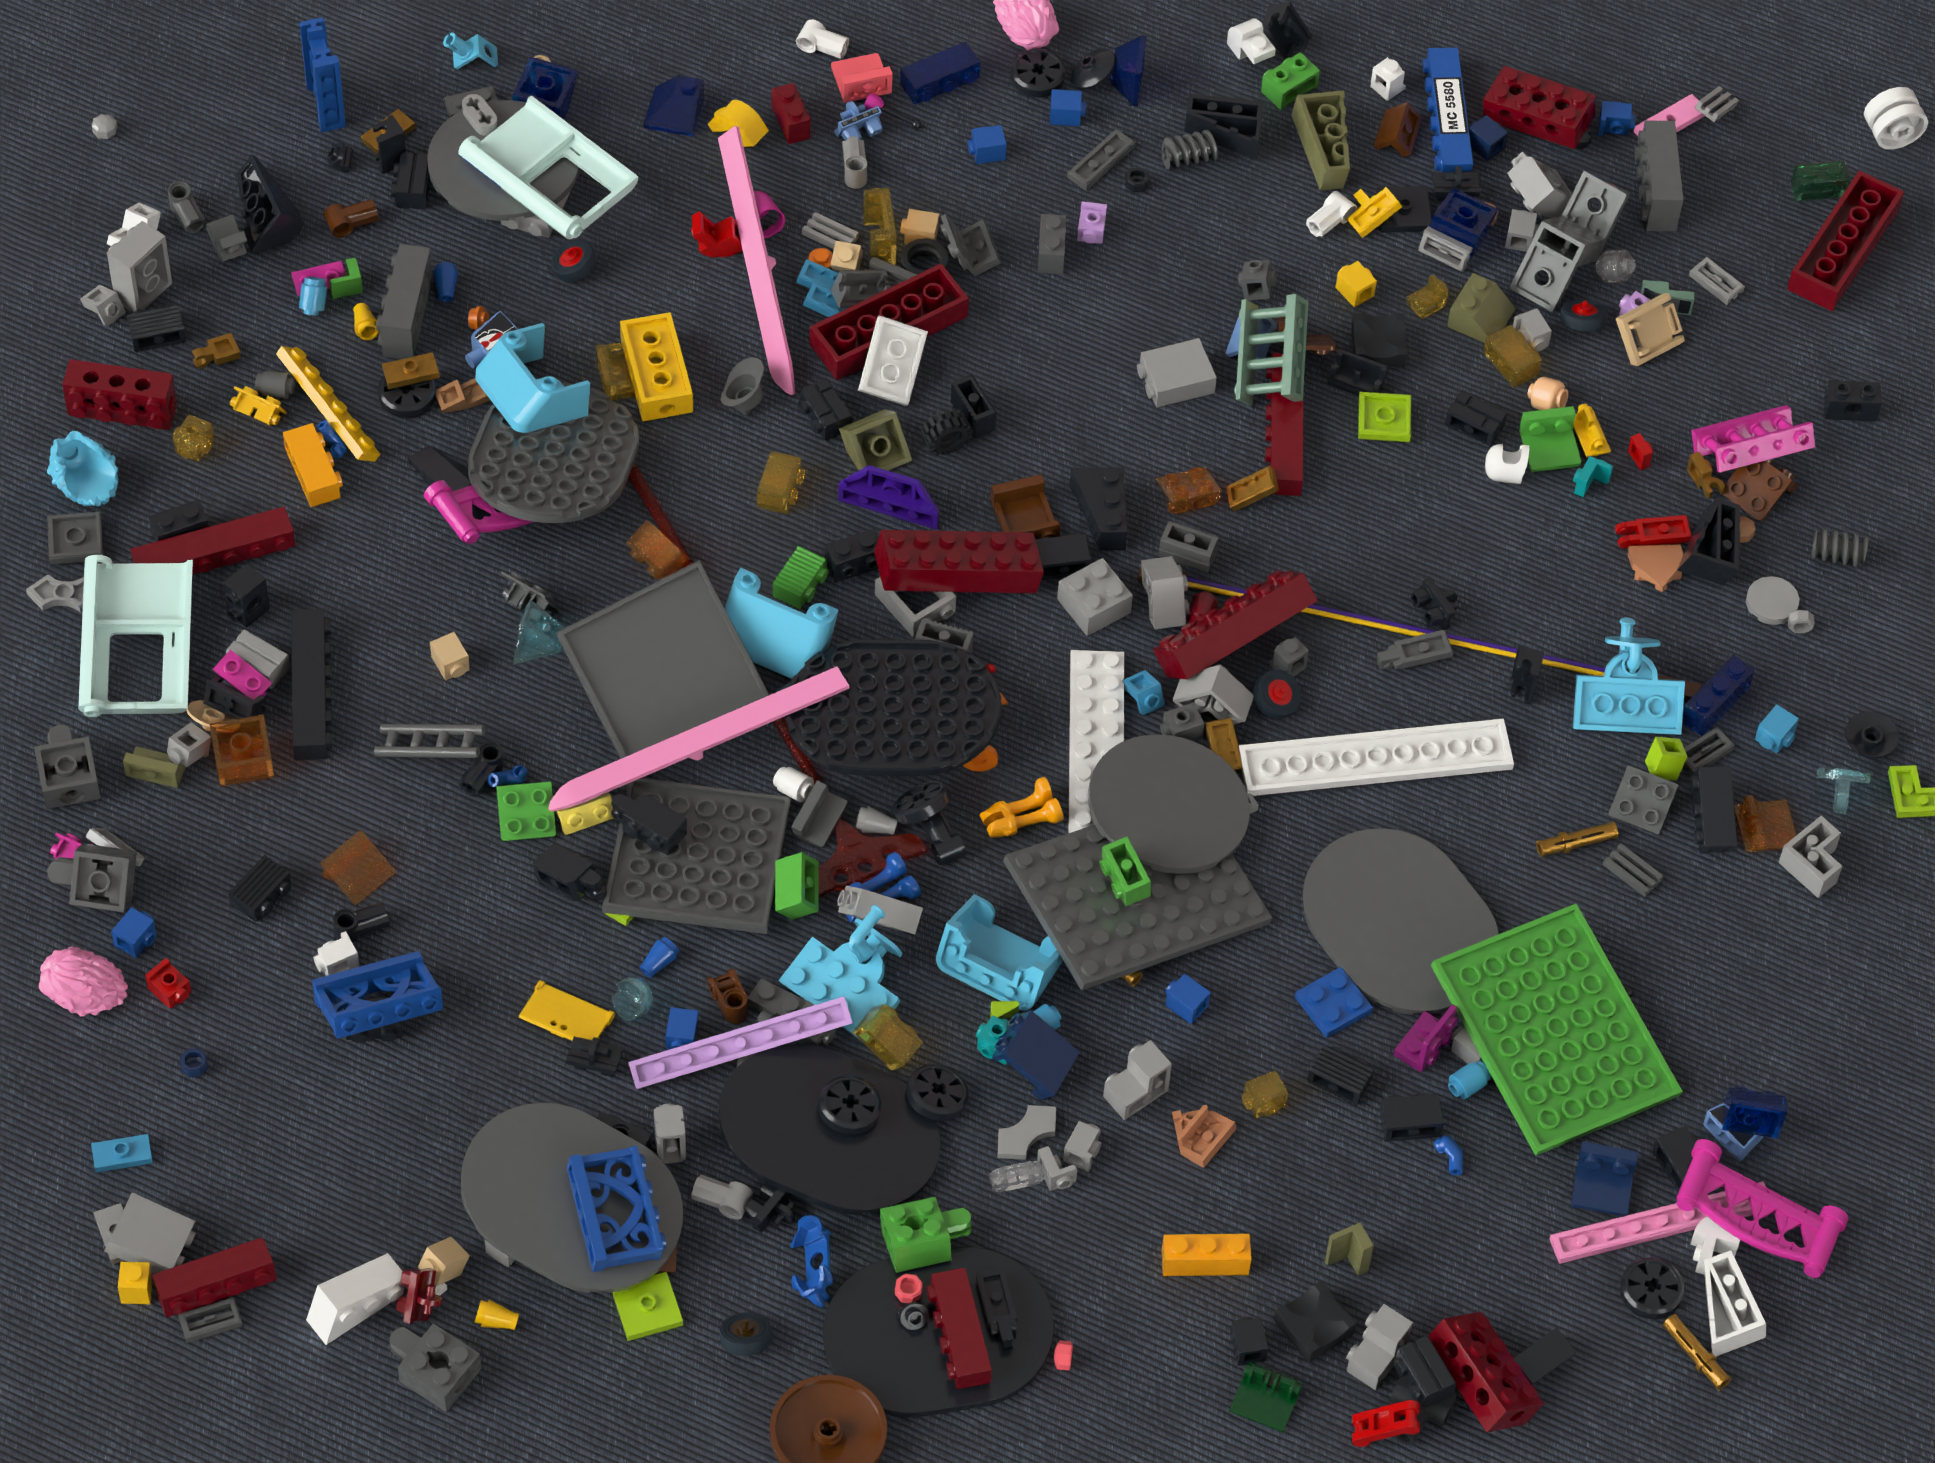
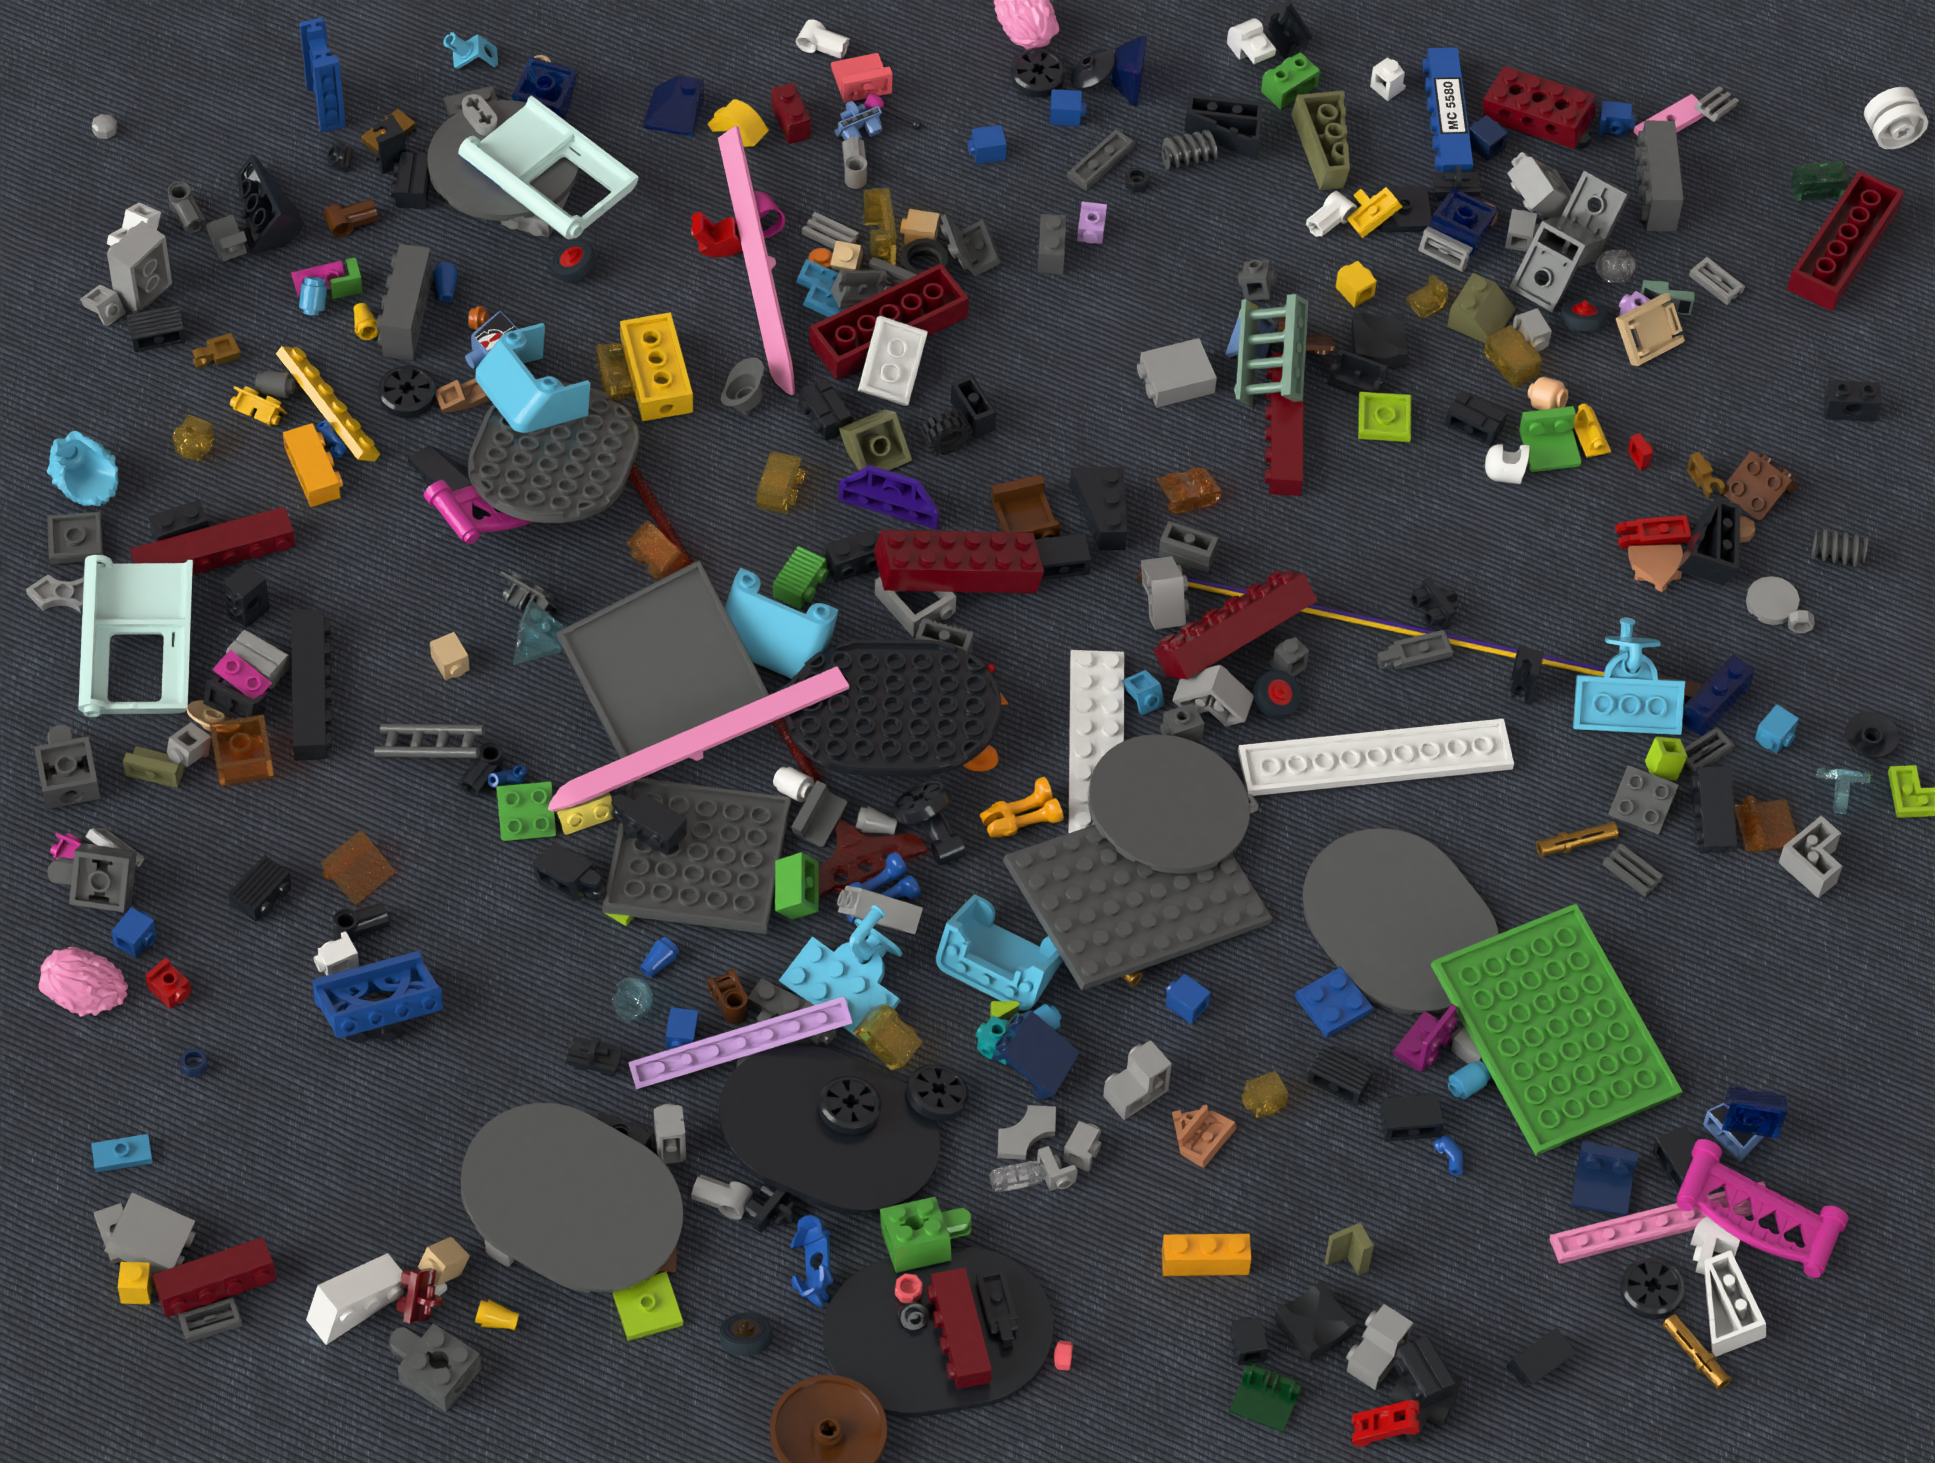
(119, 386): dark red brick -> none
(410, 370): pearl gold plate -> none
(565, 1011): yellow door -> none
(598, 1241): blue fence -> none
(940, 73): clear blue brick -> none
(1094, 597): light grey brick -> none
(1126, 871): bright green brick -> none
(1200, 604): dark red brick -> none
(1224, 742): pearl gold plate -> none
(1252, 488): pearl gold plate -> none
(1399, 129): reddish brown panel -> none
(1485, 1372): dark red brick -> none
(1593, 469): teal bracket -> none
(1753, 438): dark pink fence -> none

